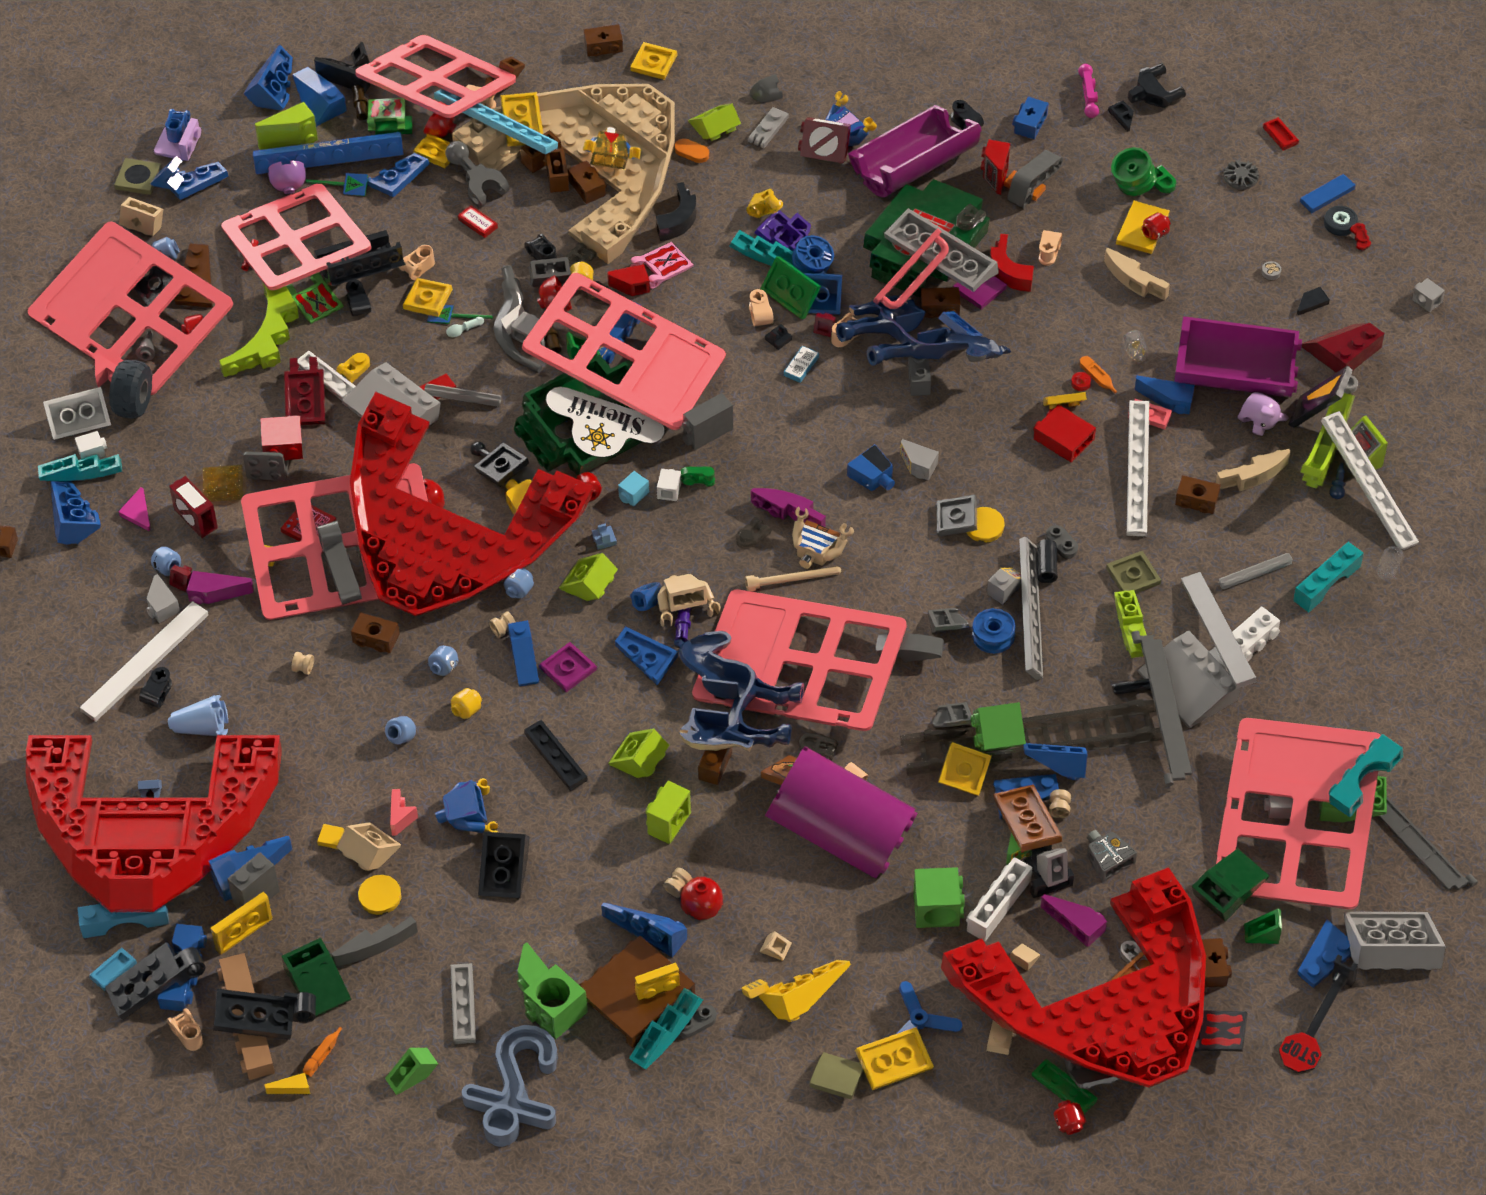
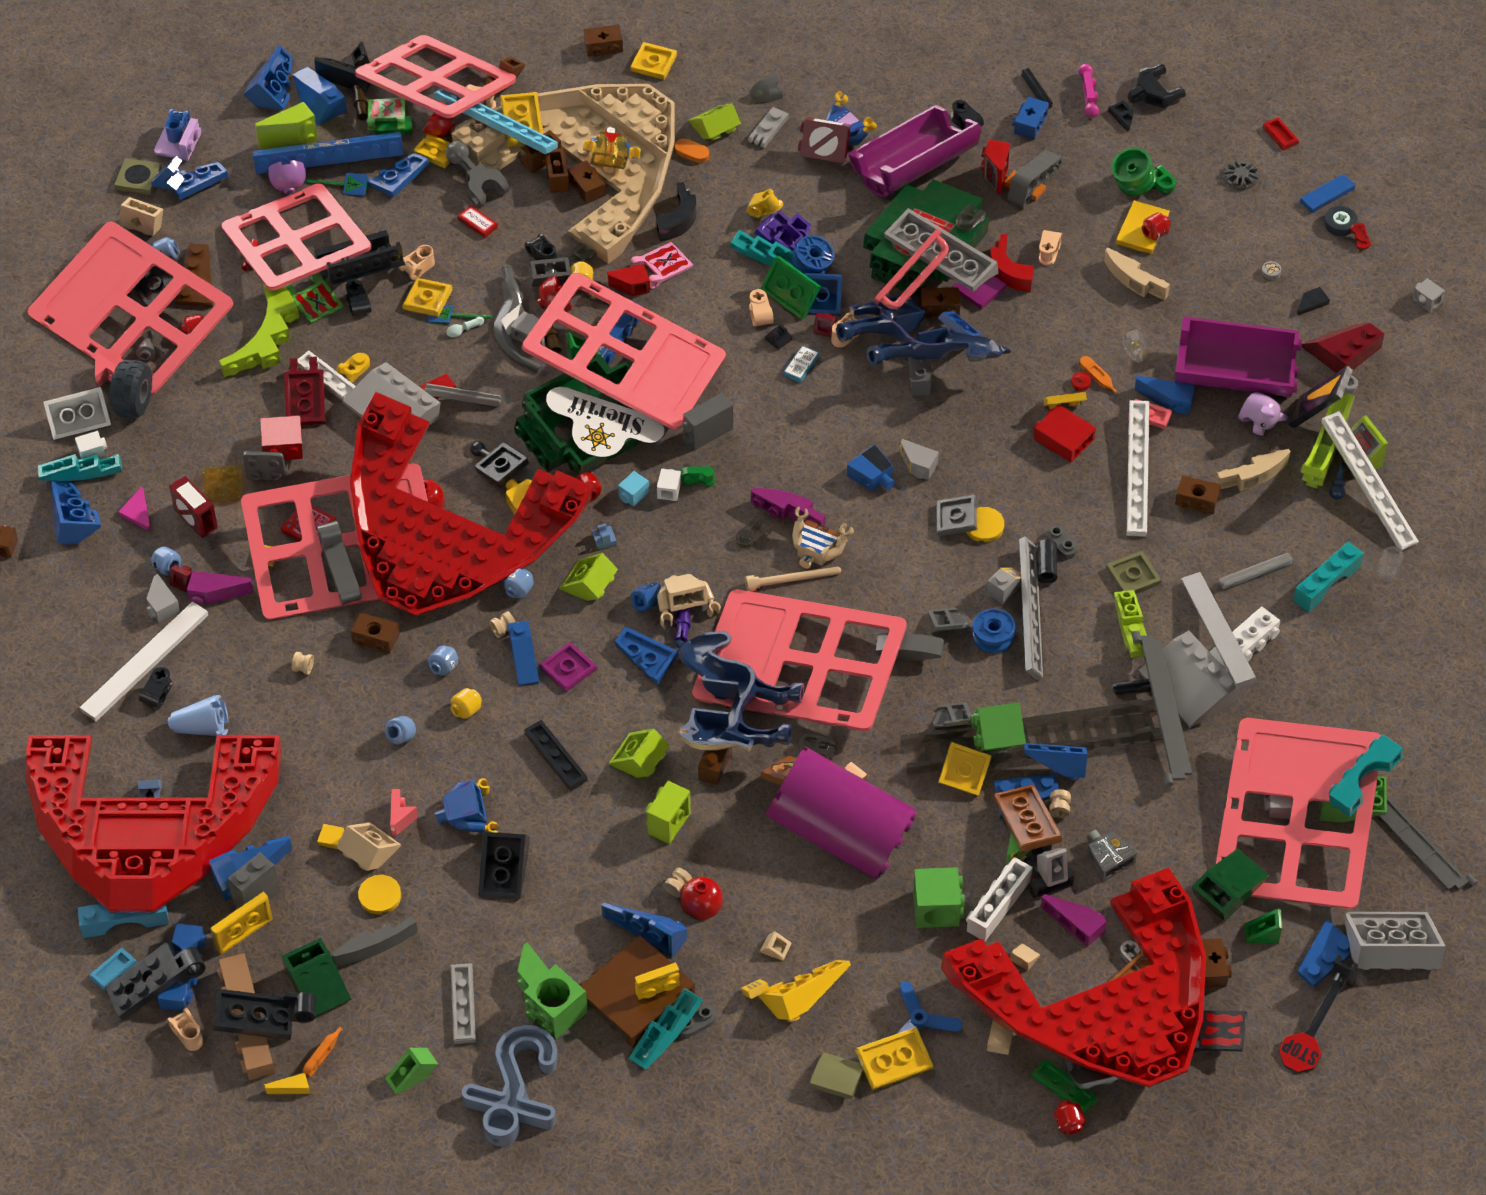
(1035, 86): none -> black axle

